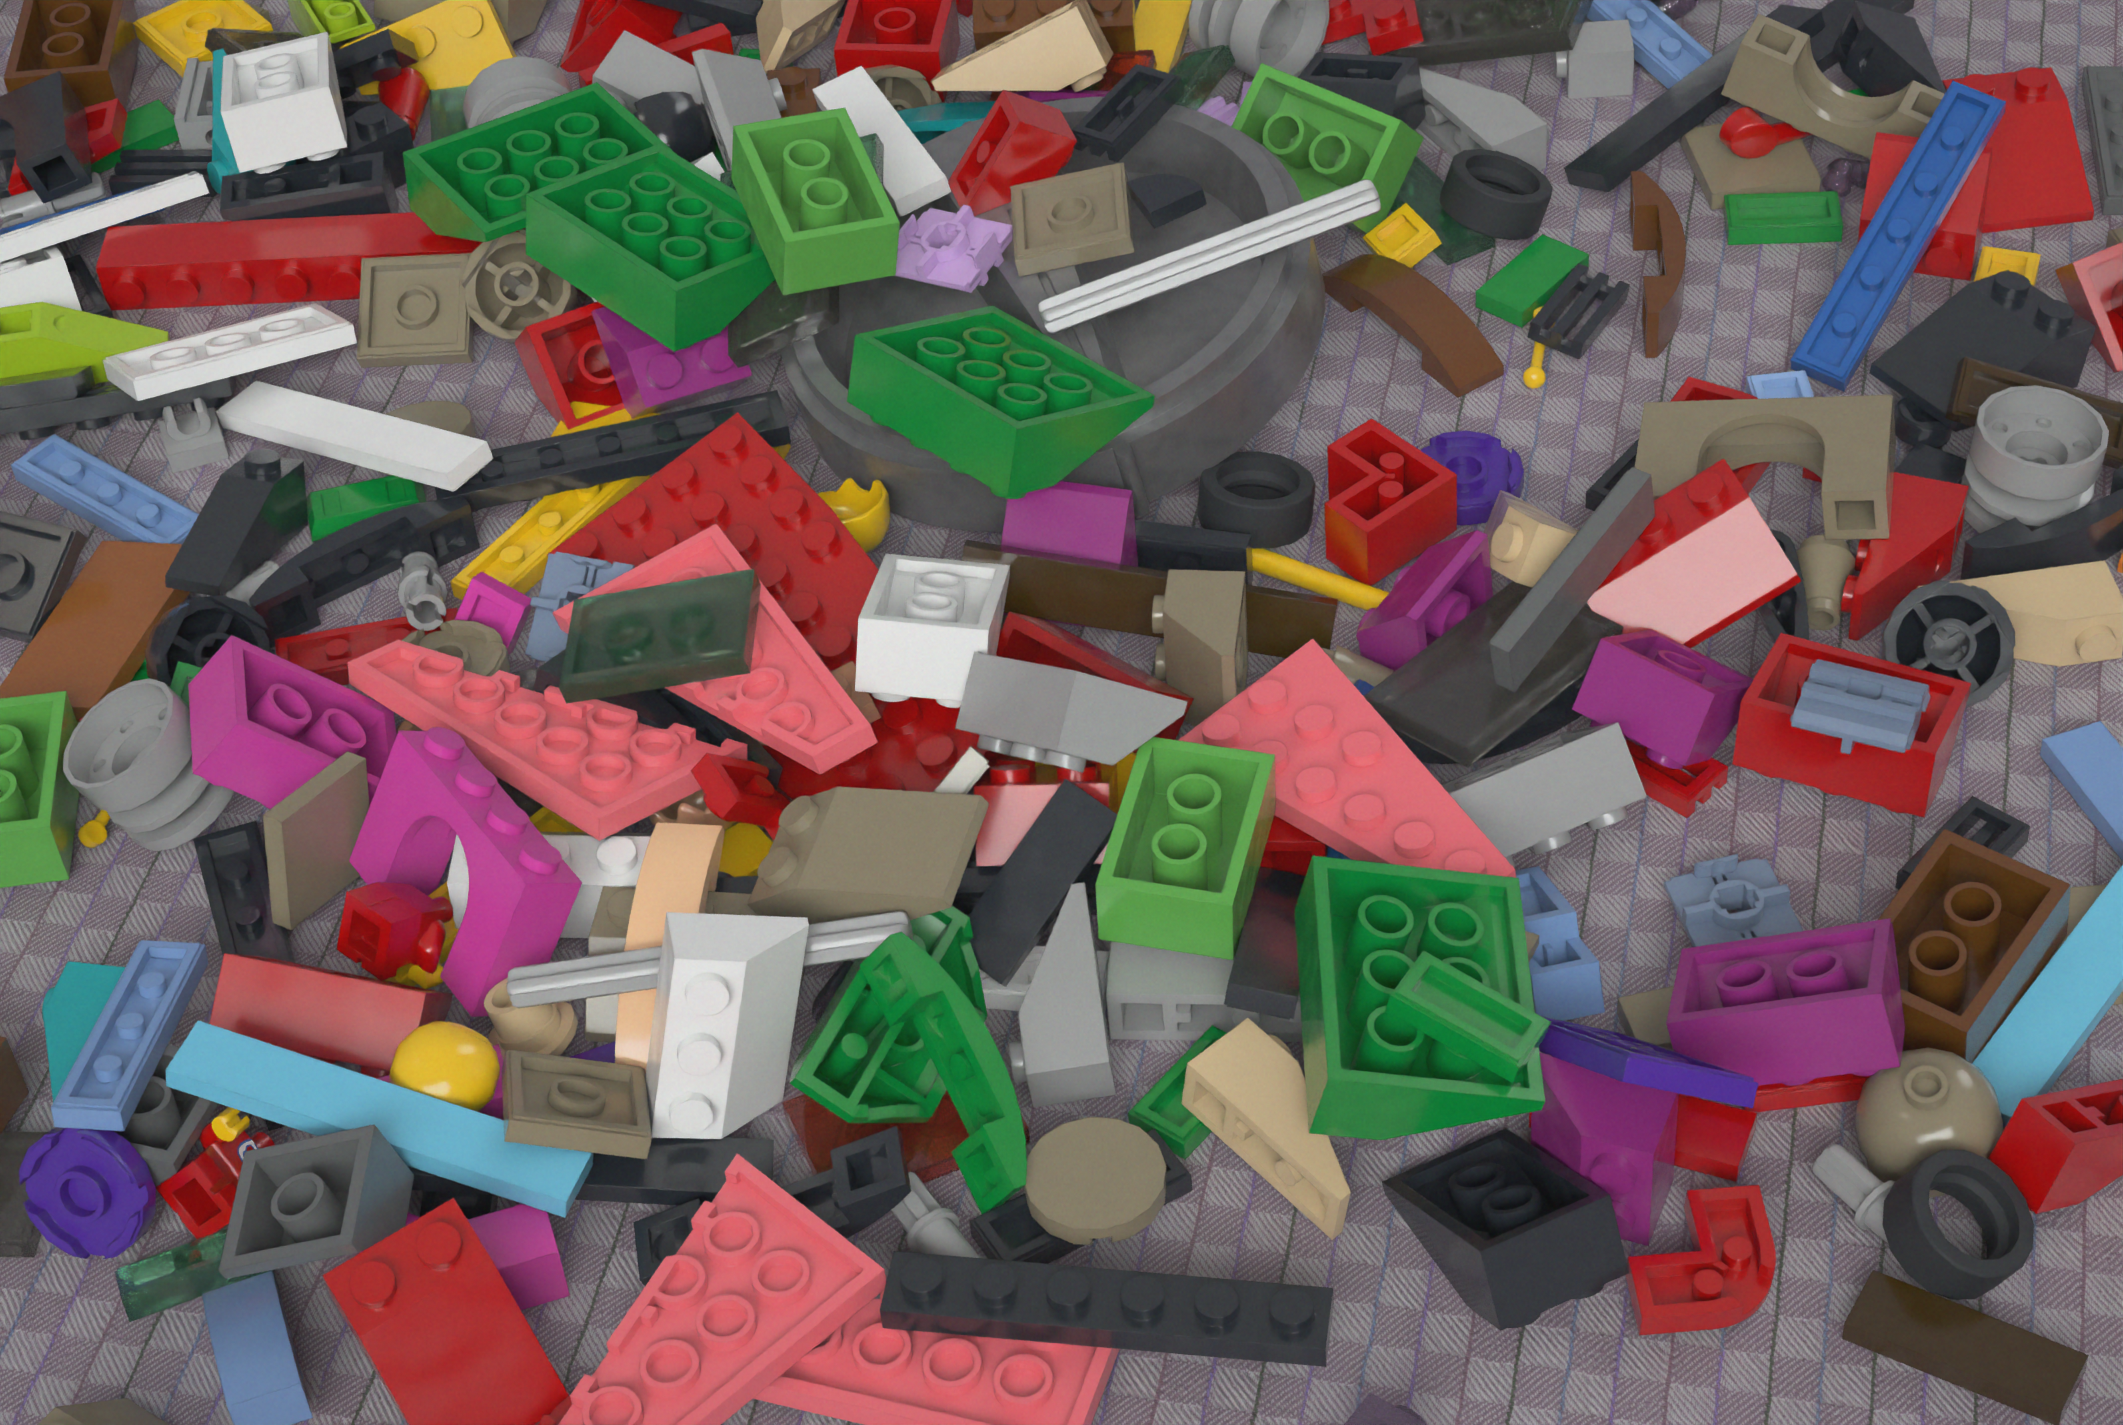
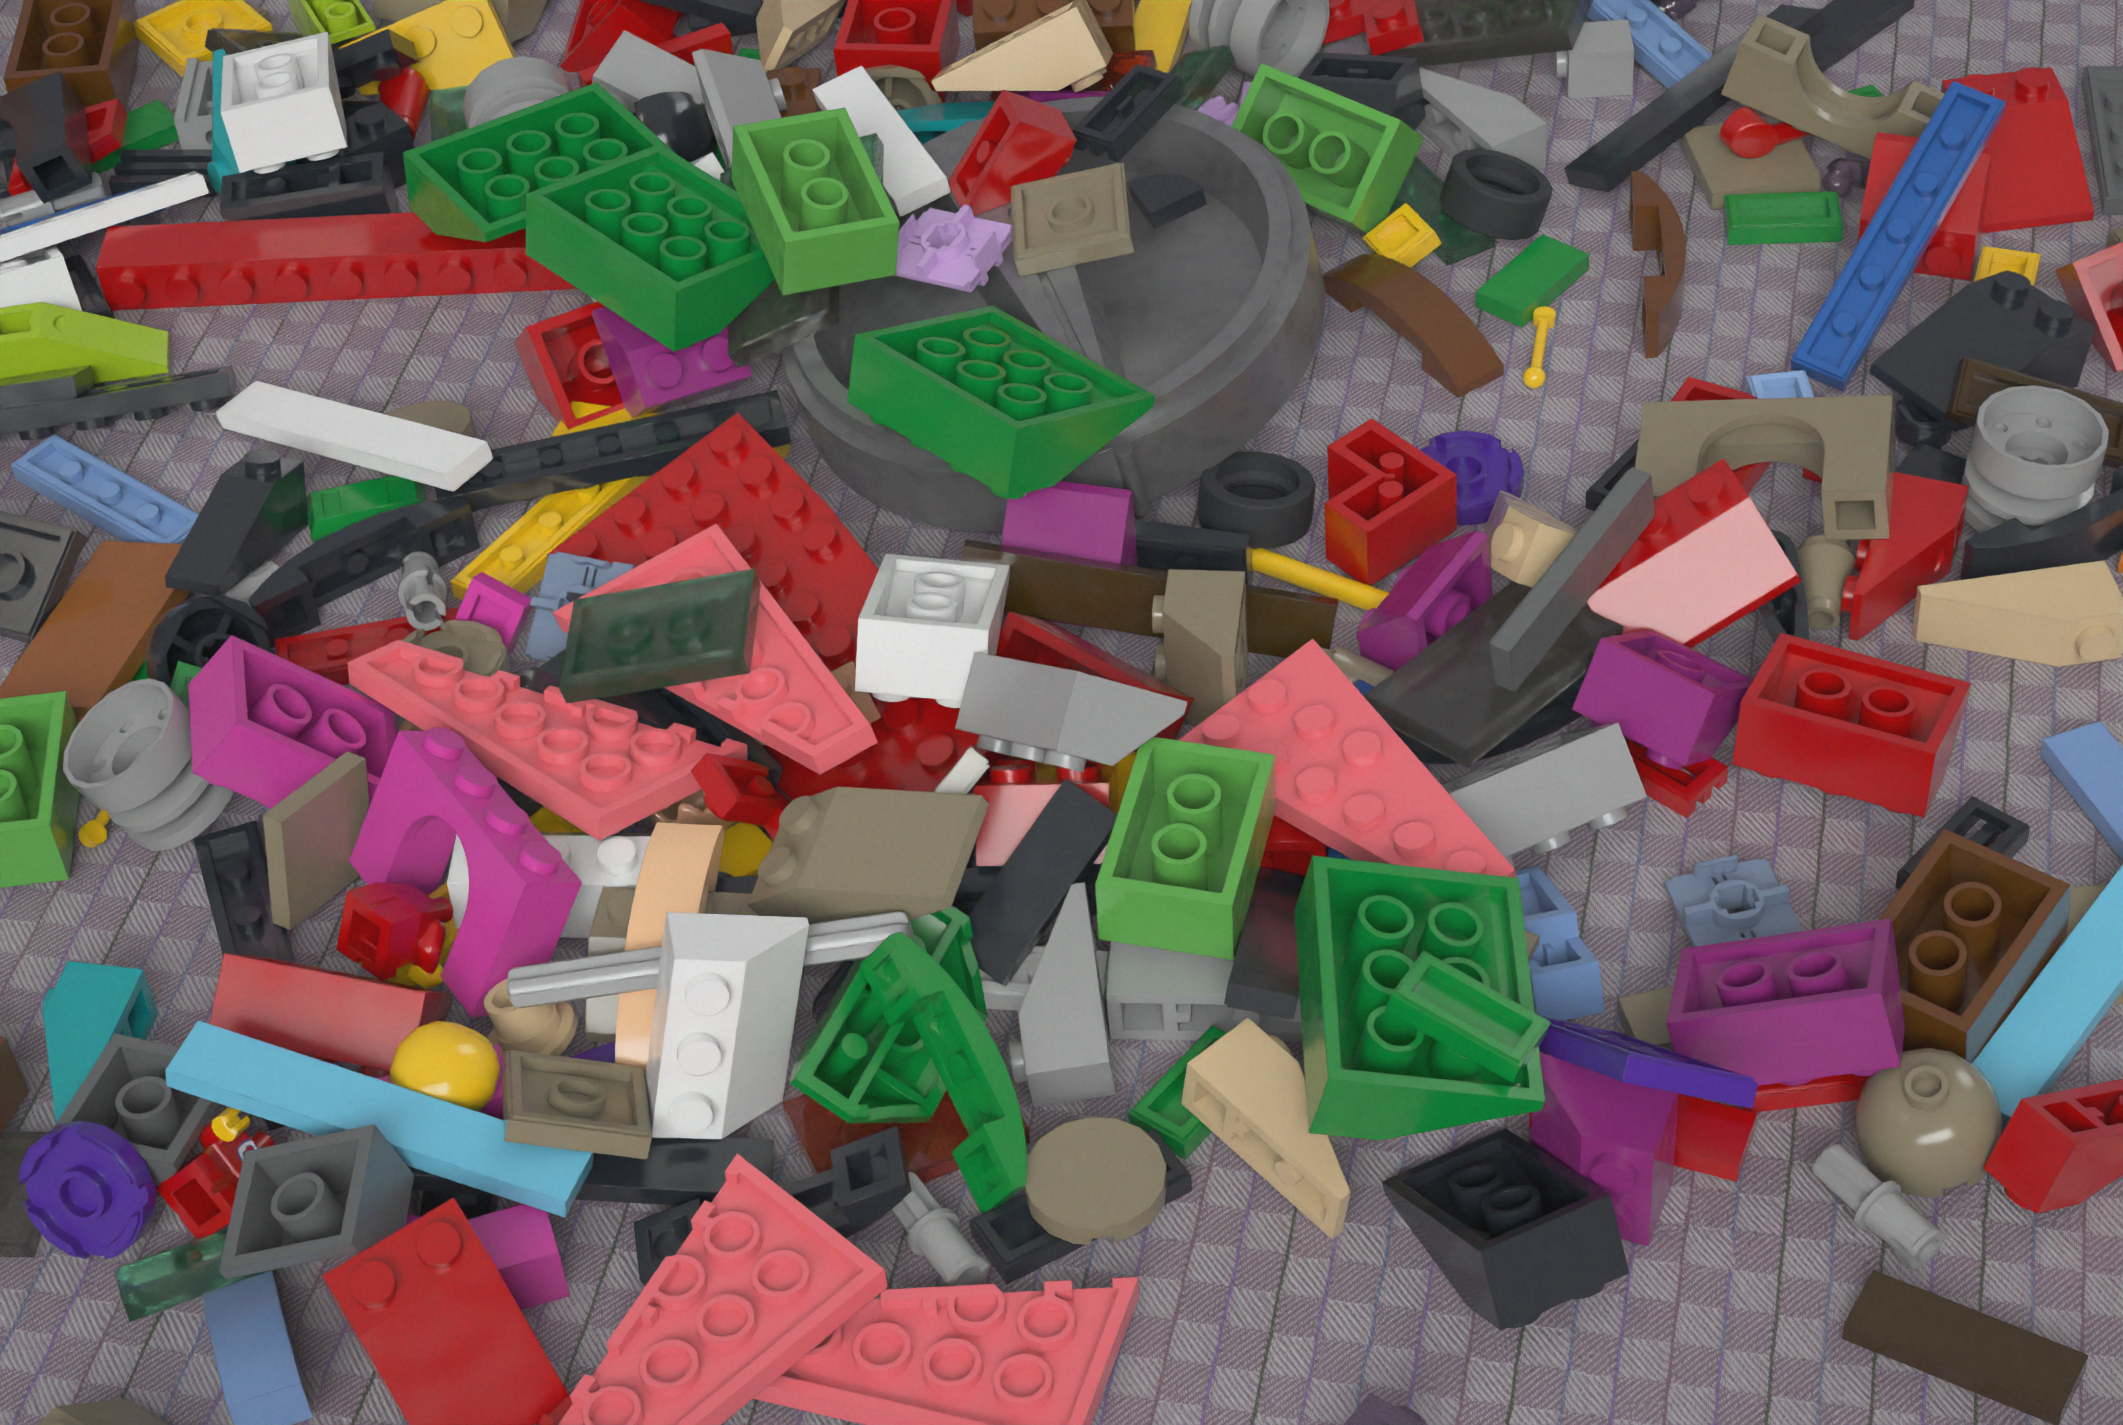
(130, 1036): medium blue tile -> none
(192, 437): light grey tile -> none
(228, 351): white tile -> none
(414, 311): dark tan tile -> none
(511, 289): dark tan cylinder -> none
(861, 511): yellow hair -> none
(1108, 1308): black plate -> none
(1209, 256): axle -> none
(1591, 290): black tile -> none
(1717, 1281): red plate -> none
(1860, 706): sand blue piece -> none
(1884, 51): black slope -> none
(1954, 634): black cylinder -> none
(1992, 1201): black tyre -> none

